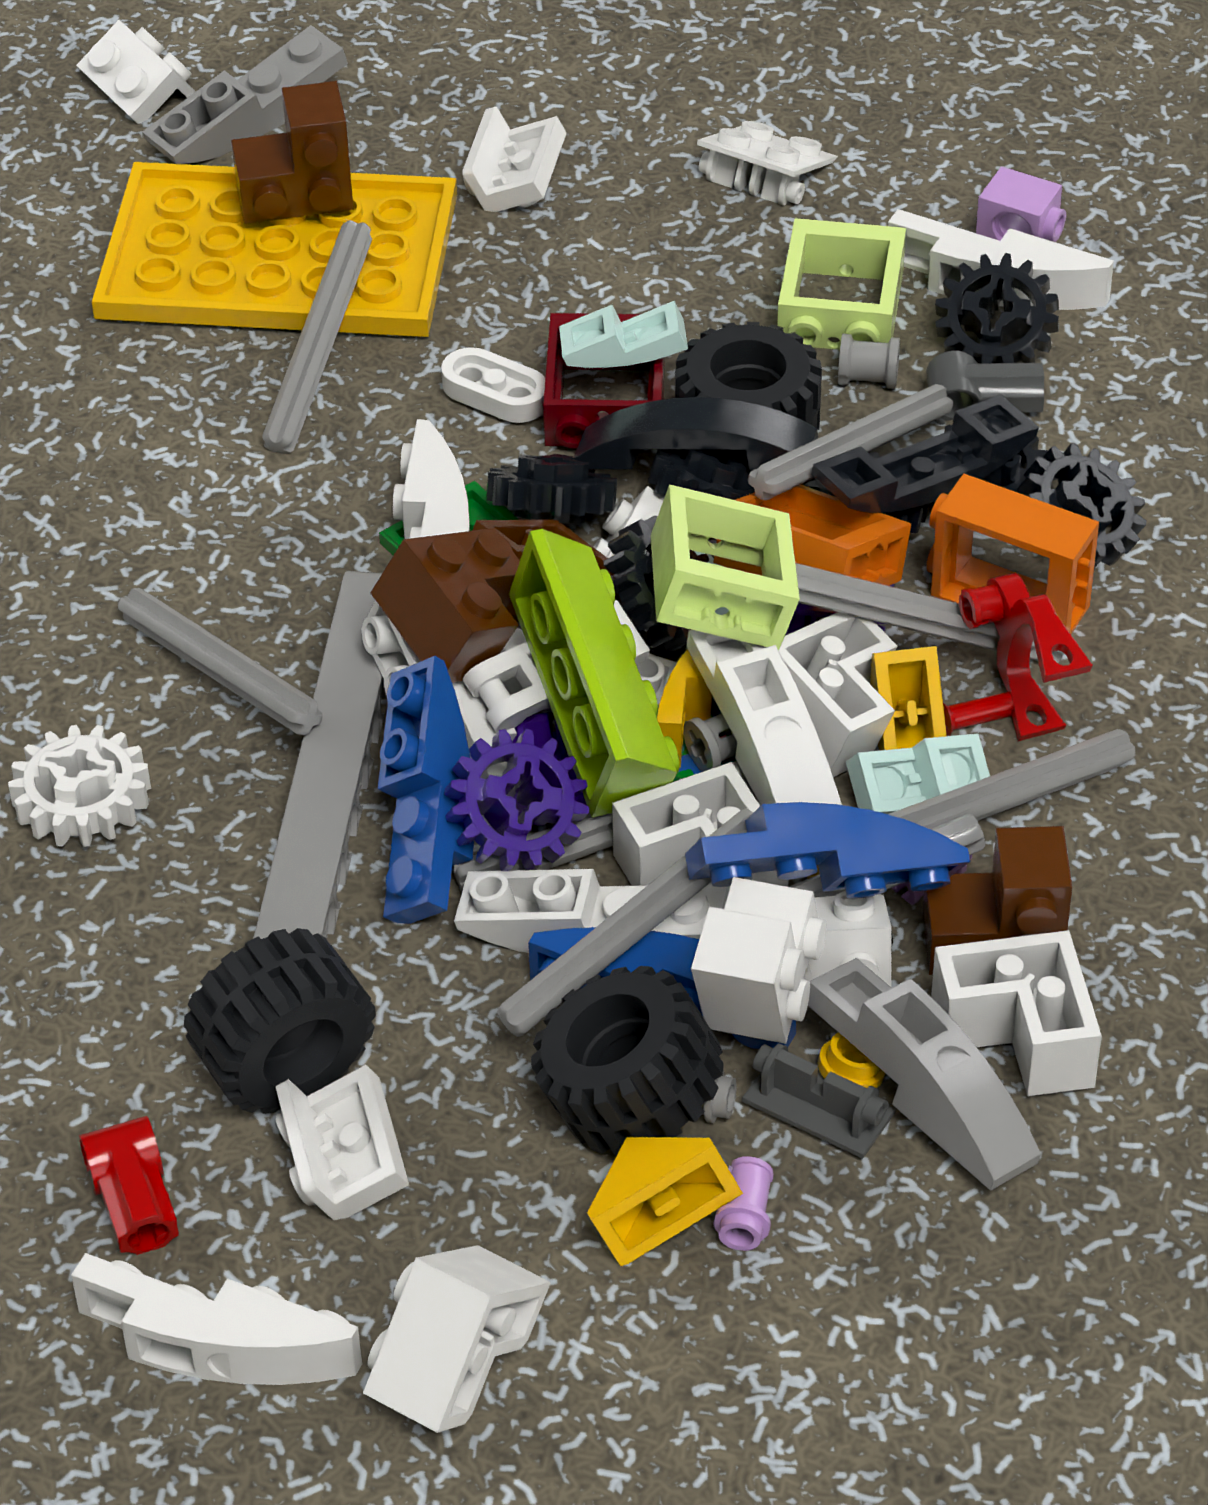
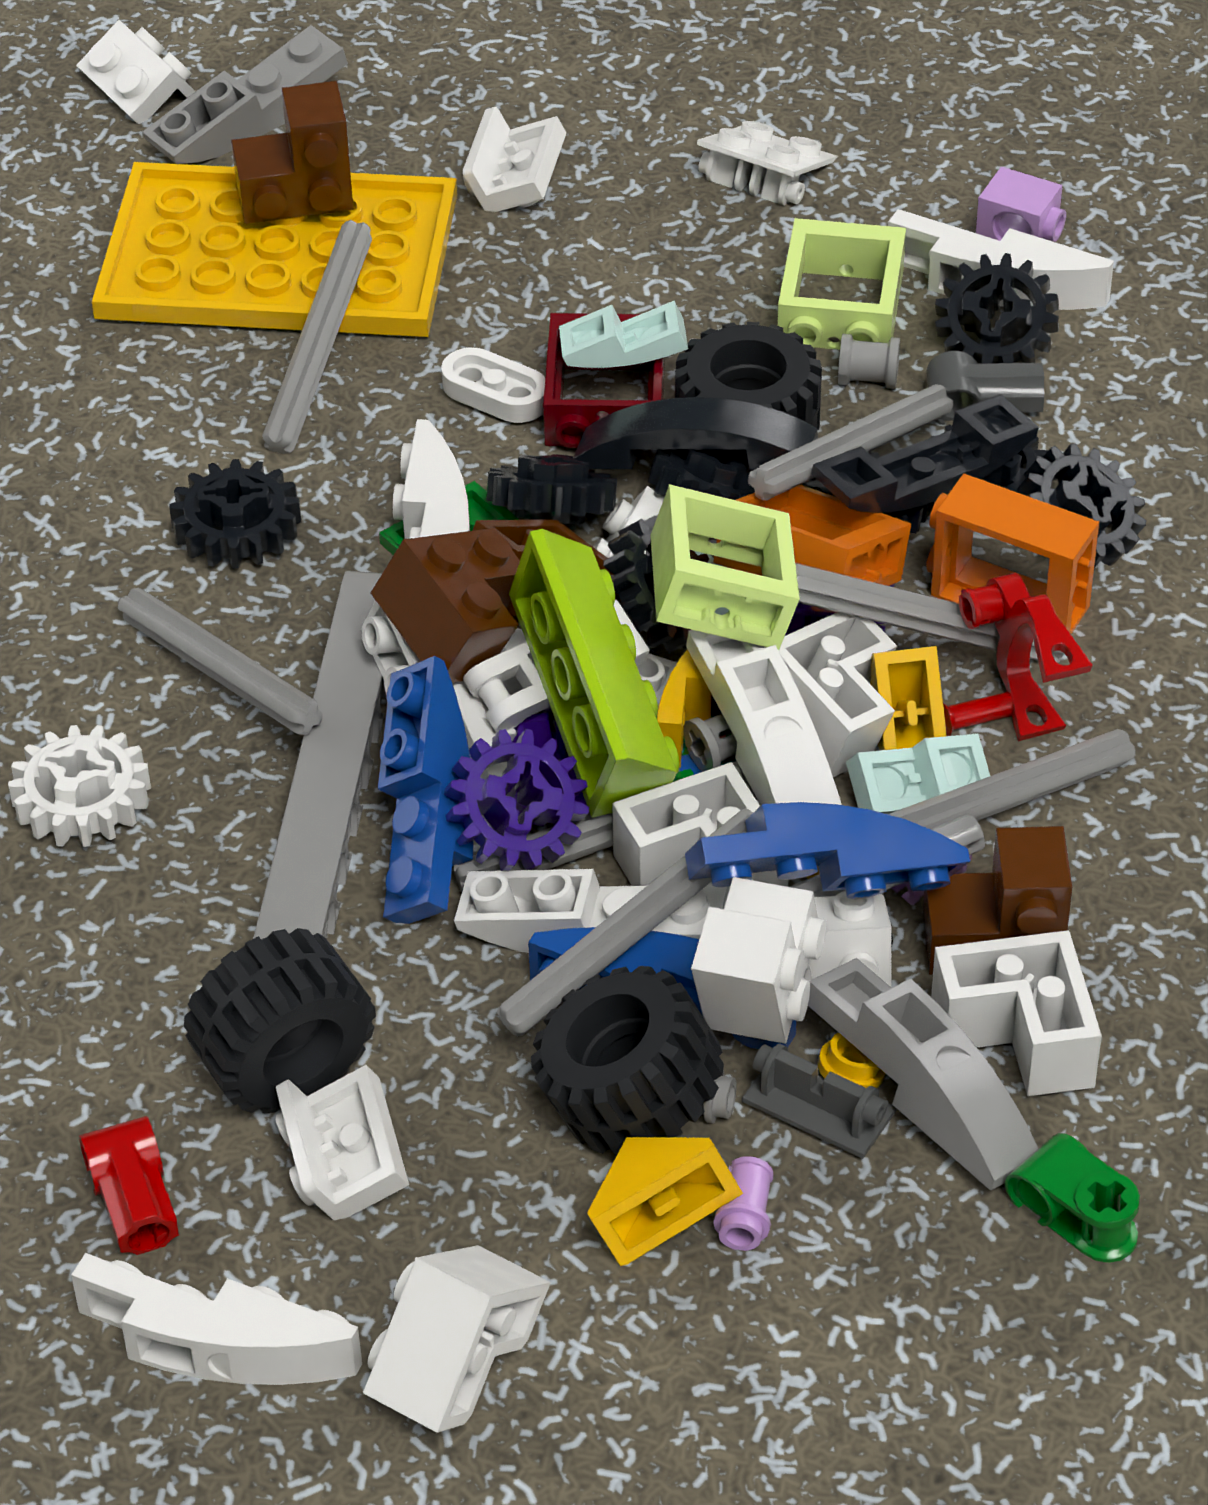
(235, 513): none -> black gear
(1078, 1198): none -> green piece

